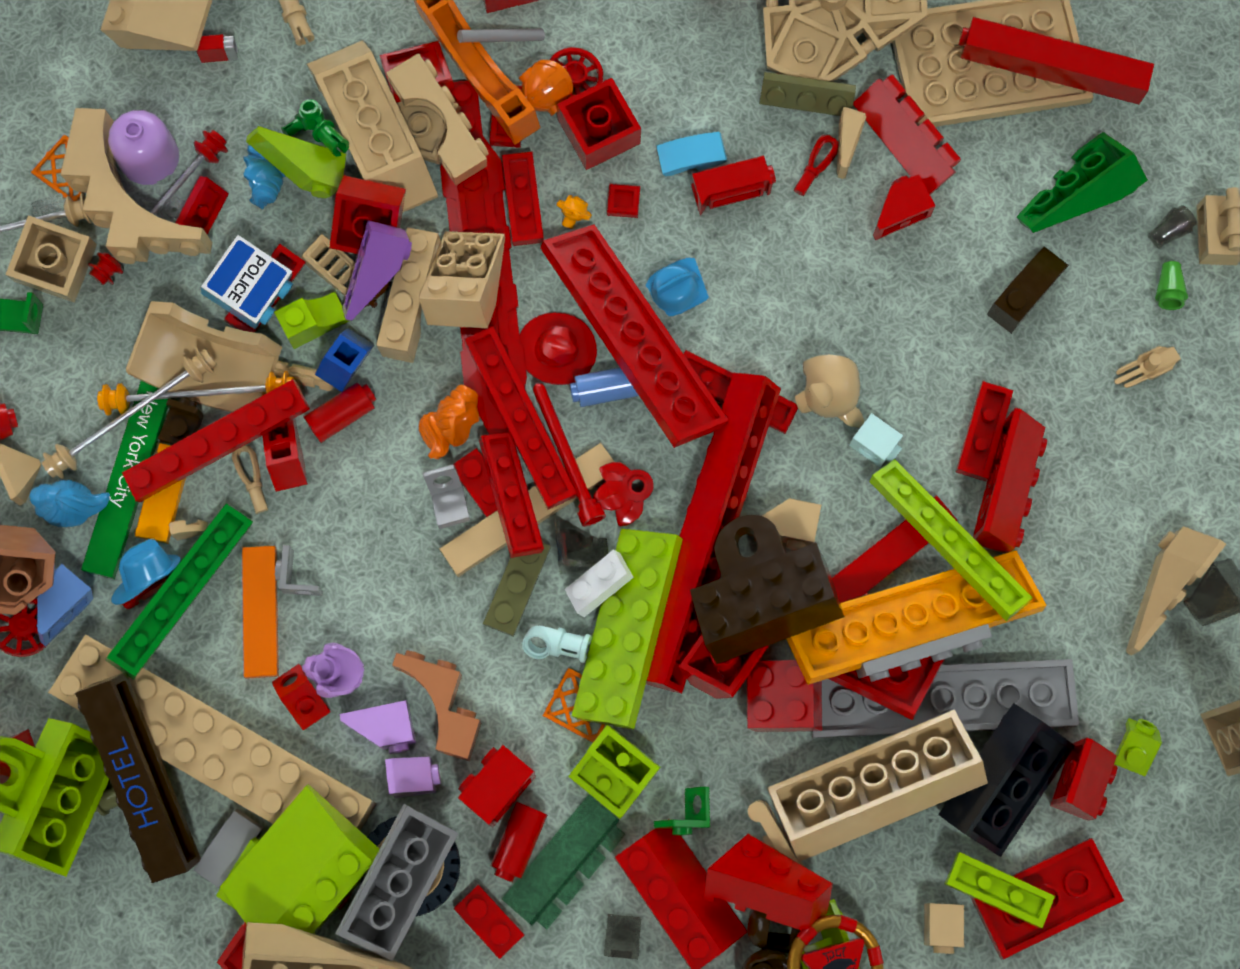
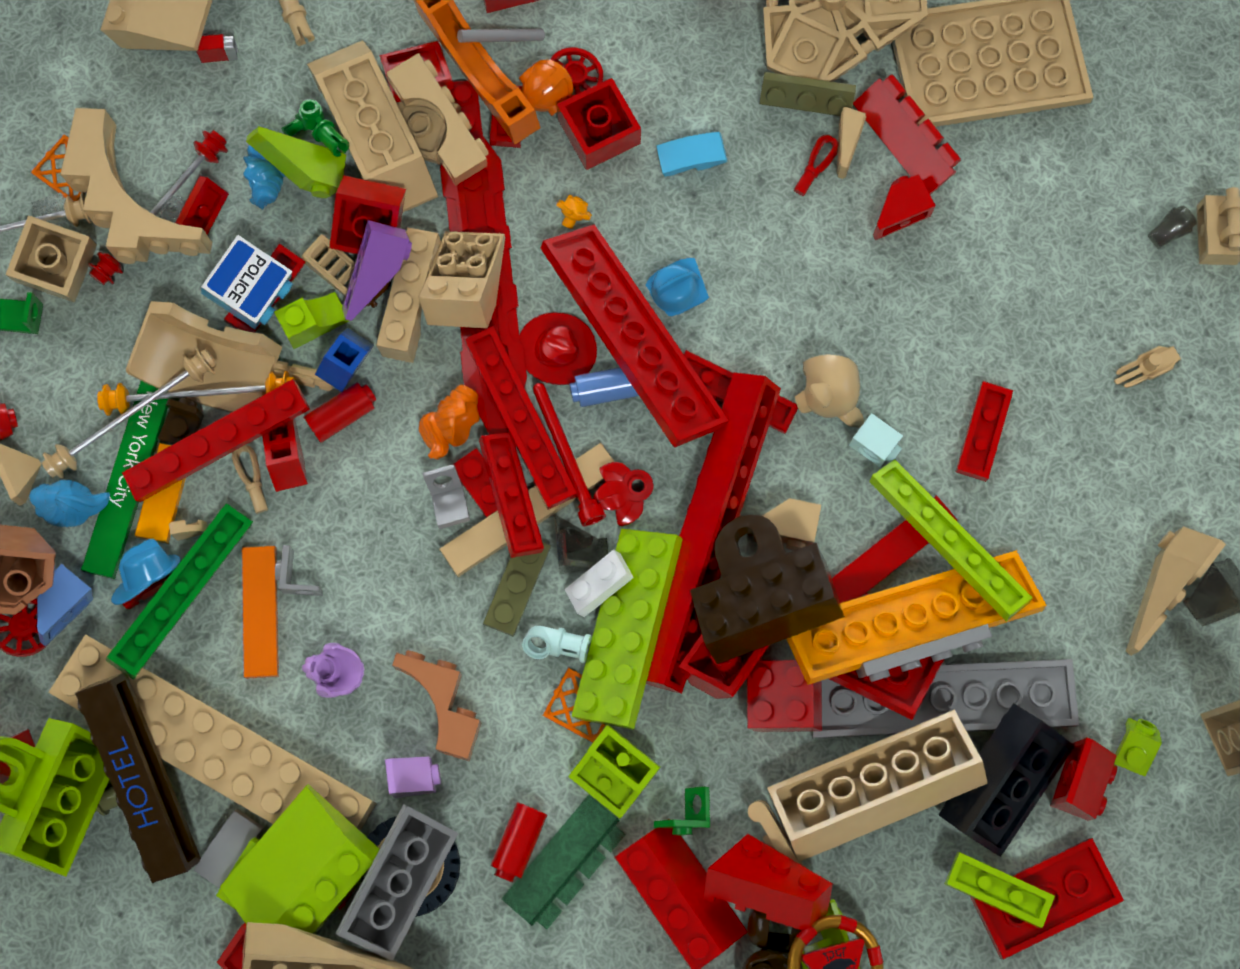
(143, 147): lavender cylinder -> none
(300, 698): red bracket -> none
(384, 725): lavender slope -> none
(489, 921): red plate -> none
(496, 785): red brick -> none
(522, 198): red plate -> none
(622, 936): clear smoke panel -> none
(623, 200): red tile -> none
(732, 183): red window -> none
(943, 927): tan brick -> none
(1009, 483): red slope -> none
(1027, 289): dark brown slope -> none
(1056, 60): red brick -> none
(1102, 175): green wedge -> none
(1171, 287): bright green cone -> none

